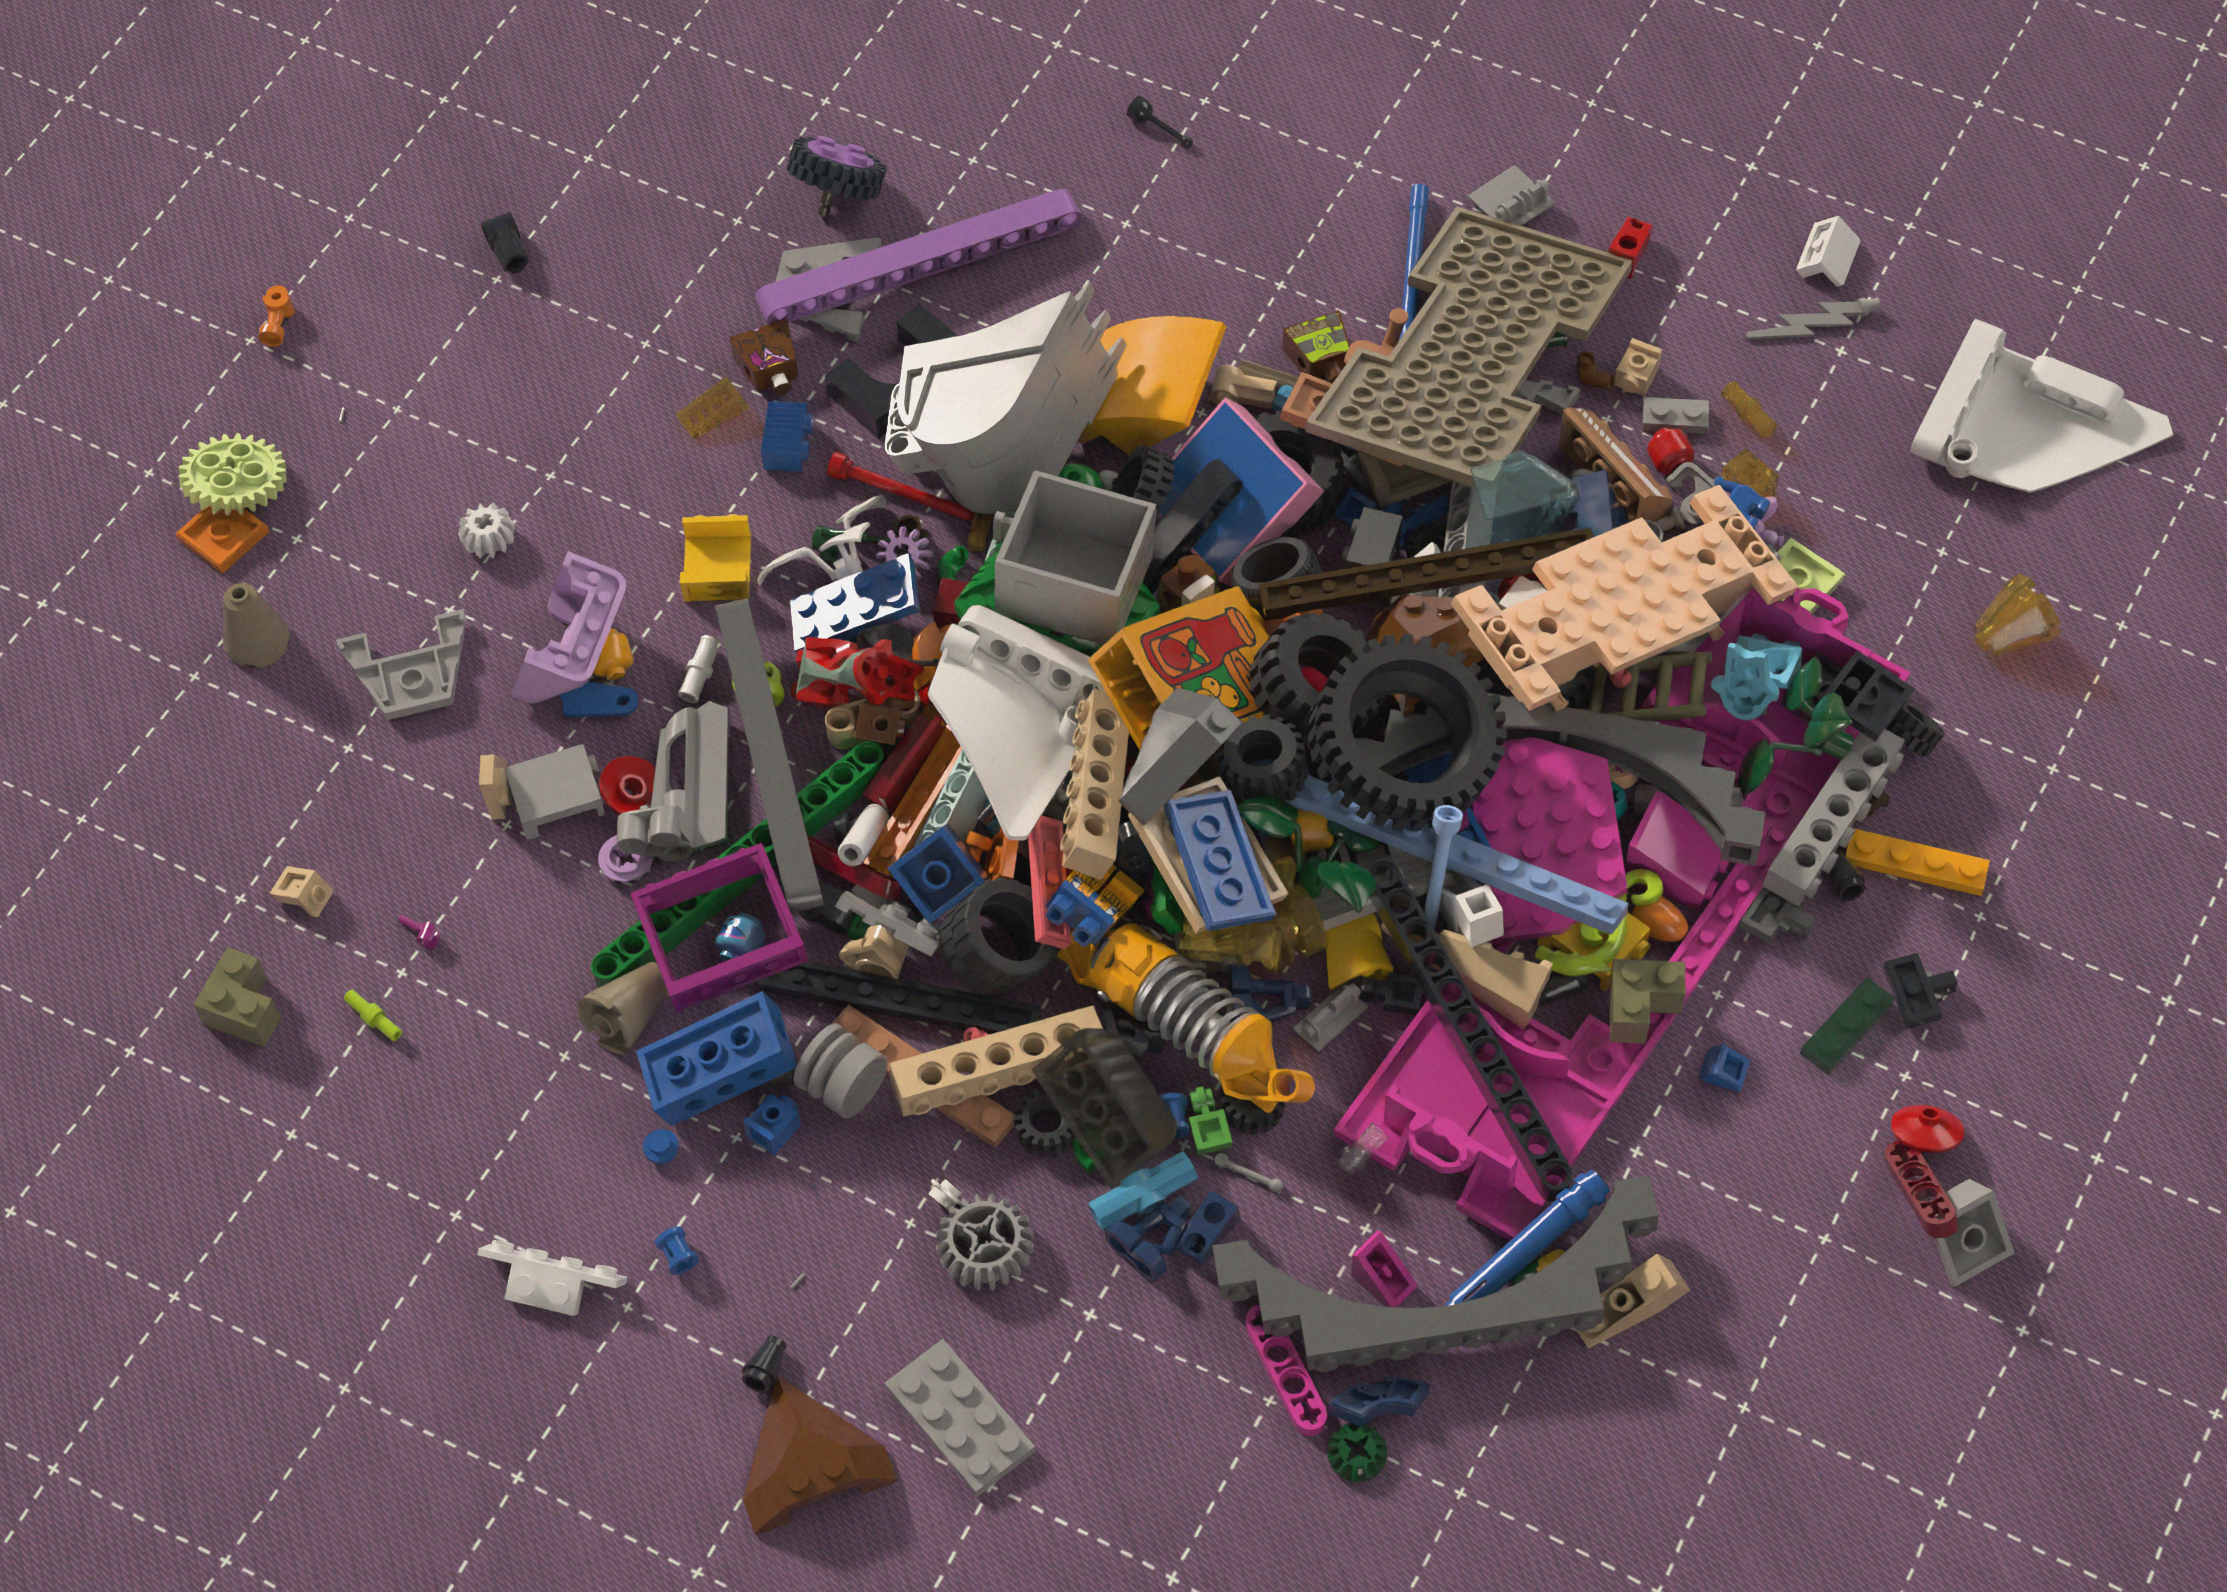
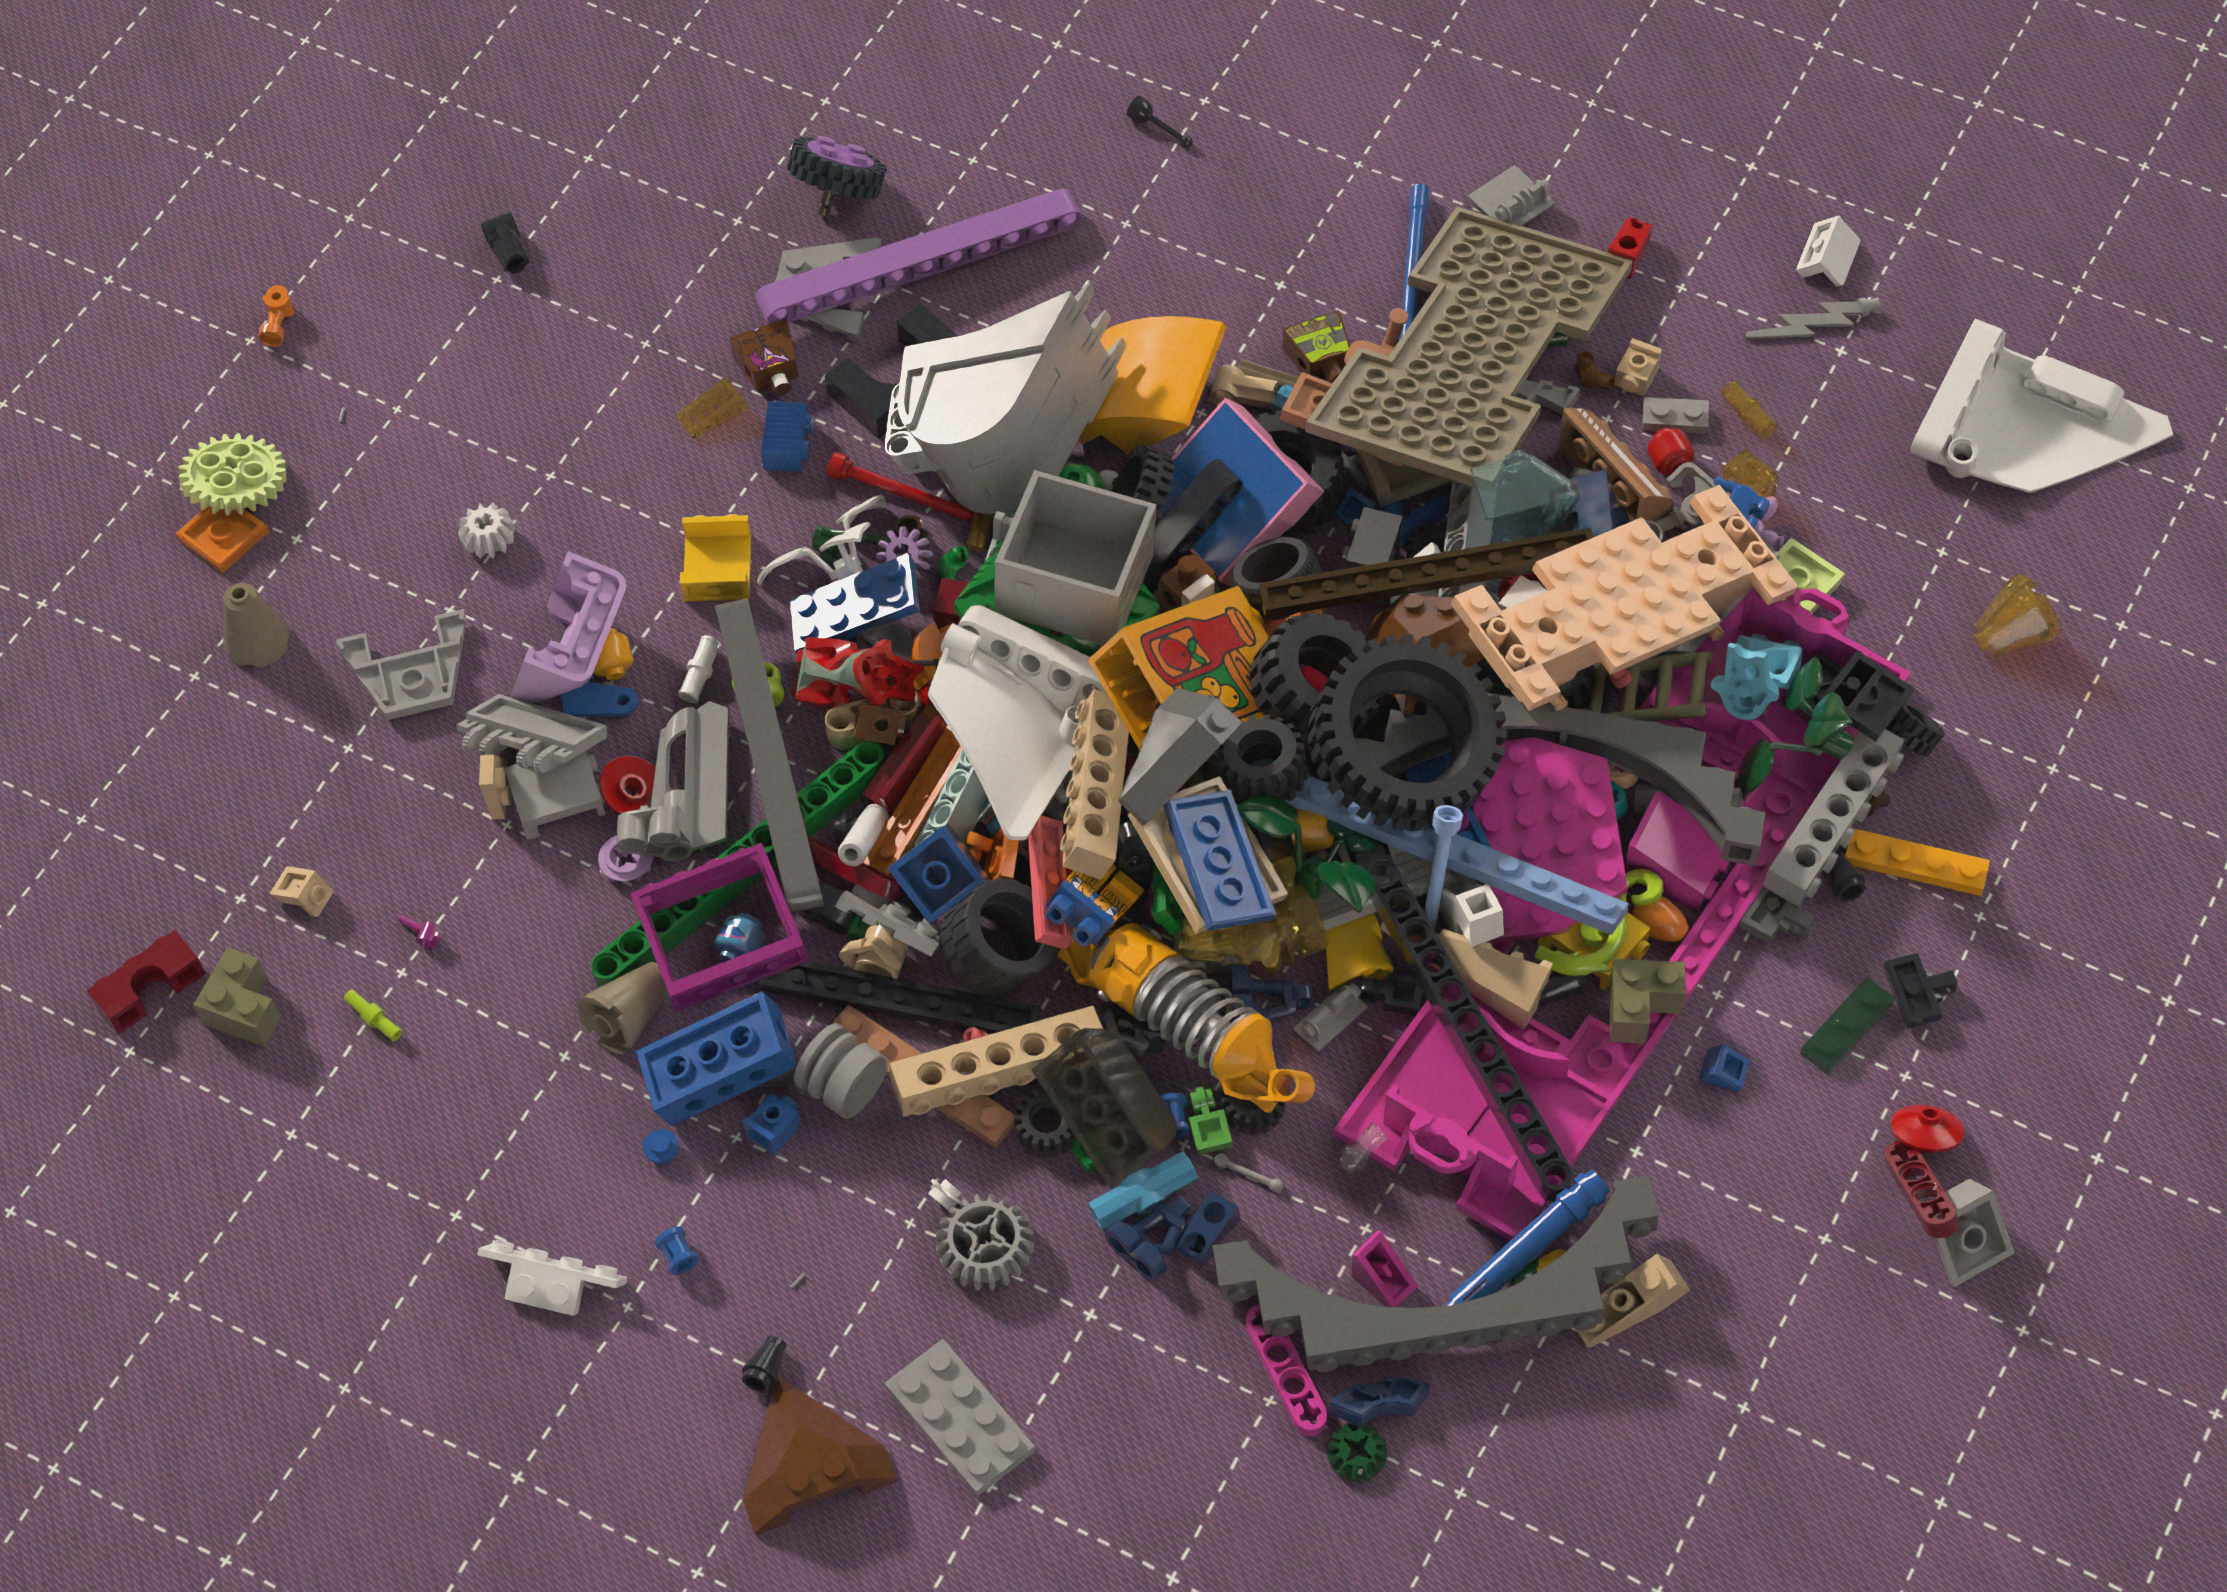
(165, 961): none -> dark red arch
(540, 733): none -> light grey hinge

